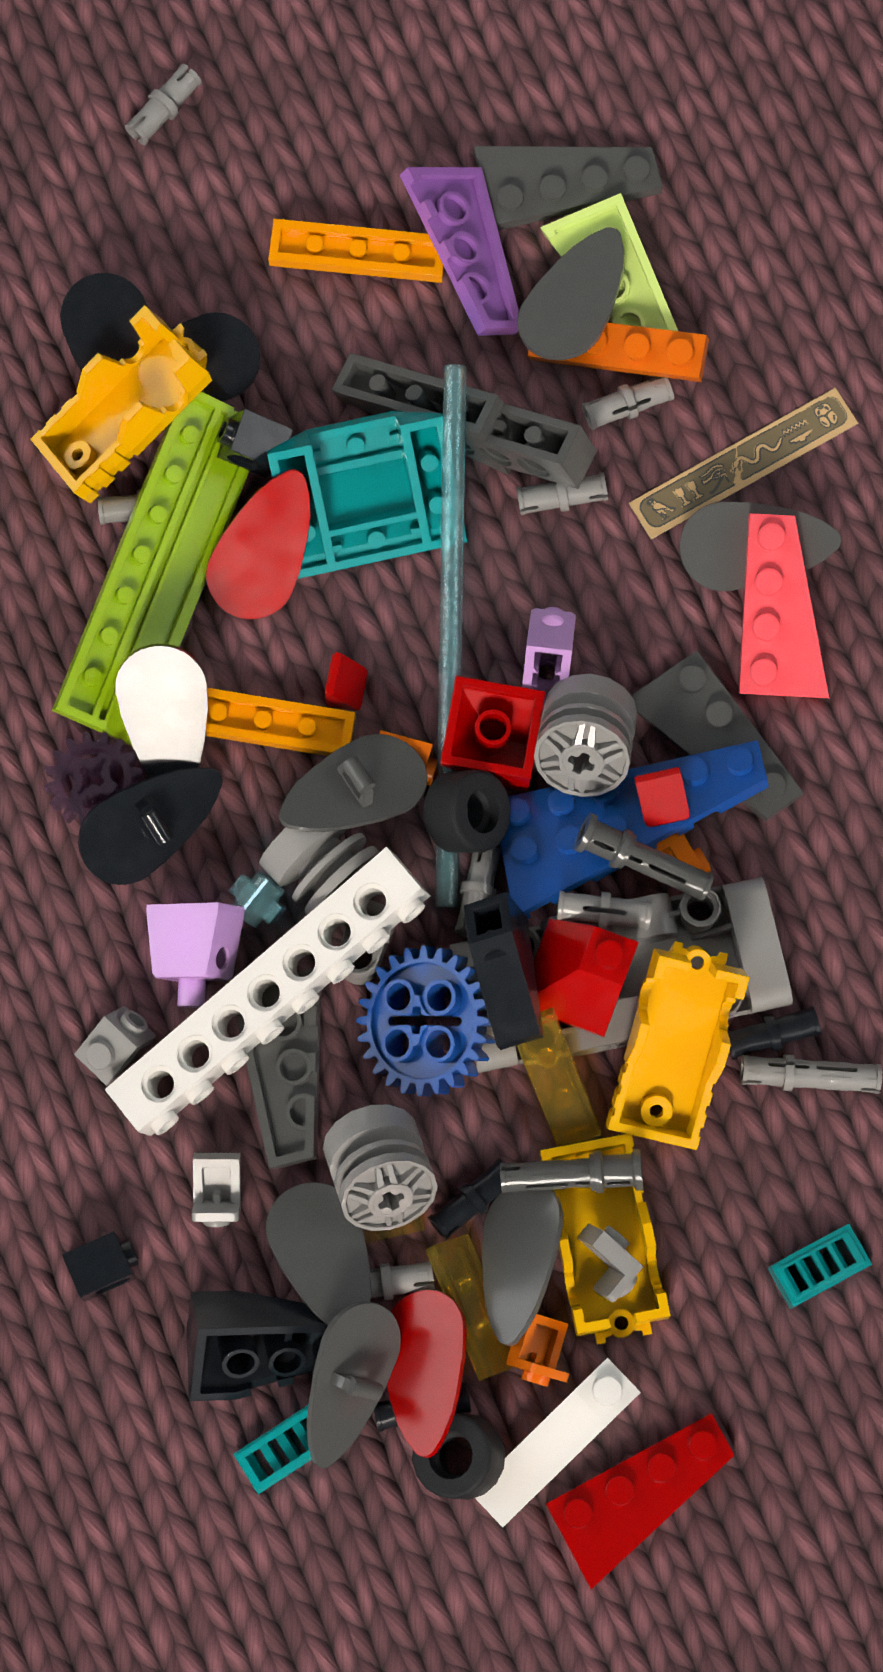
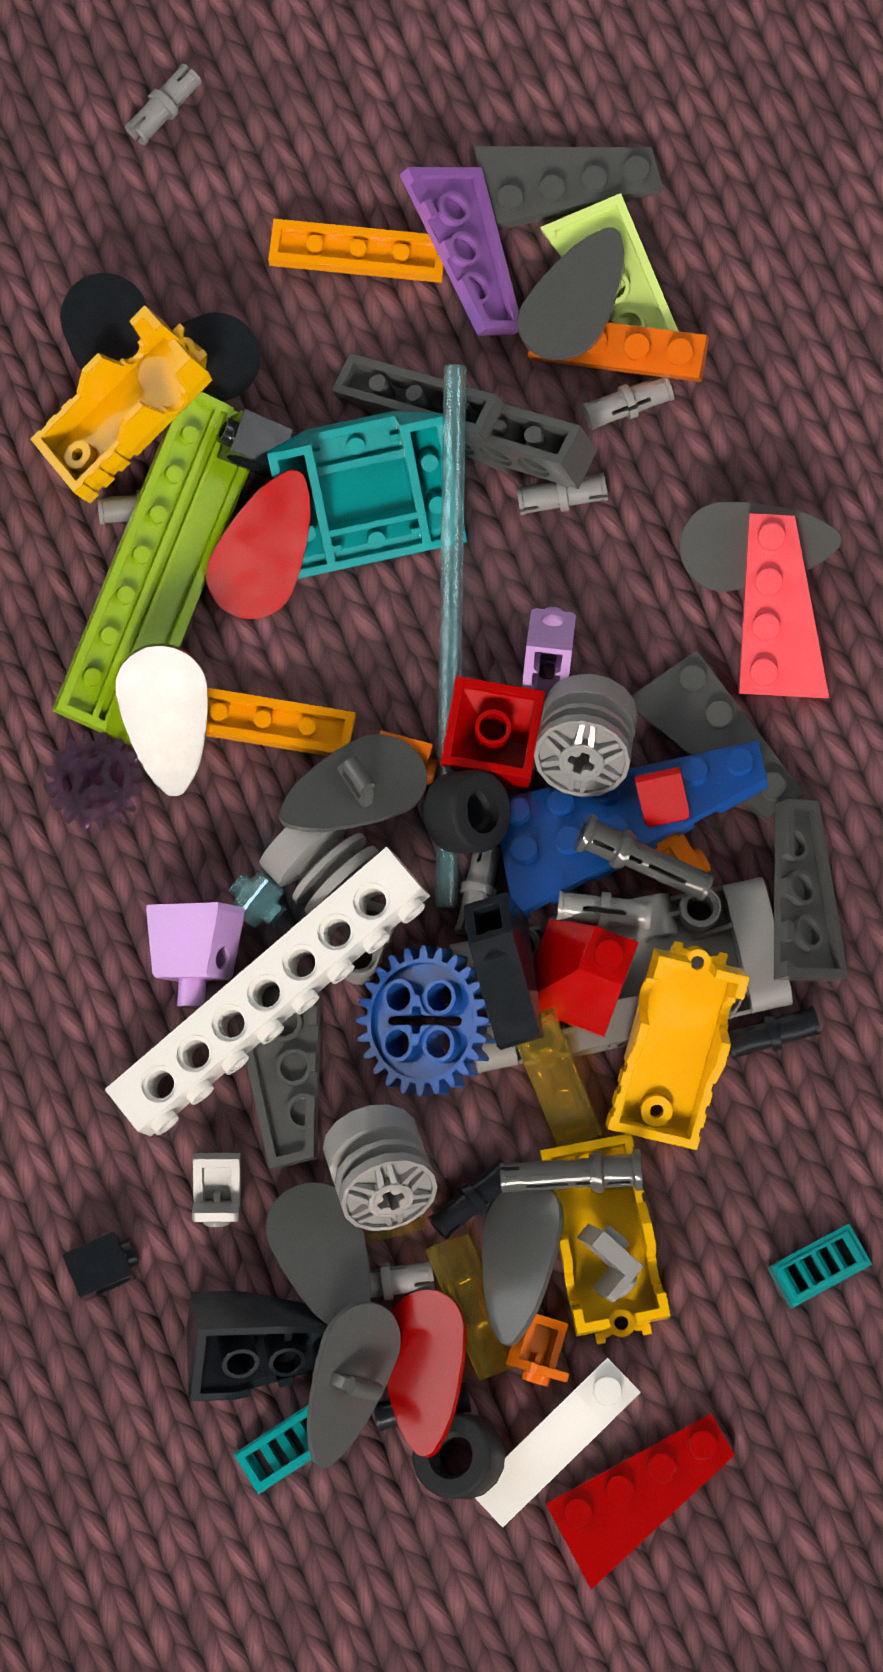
(114, 1043): light grey bracket -> none
(146, 823): black shield -> none
(345, 683): red slope -> none
(743, 463): sticker -> none
(799, 1073): light grey pin -> none
(805, 907): none -> dark grey wing

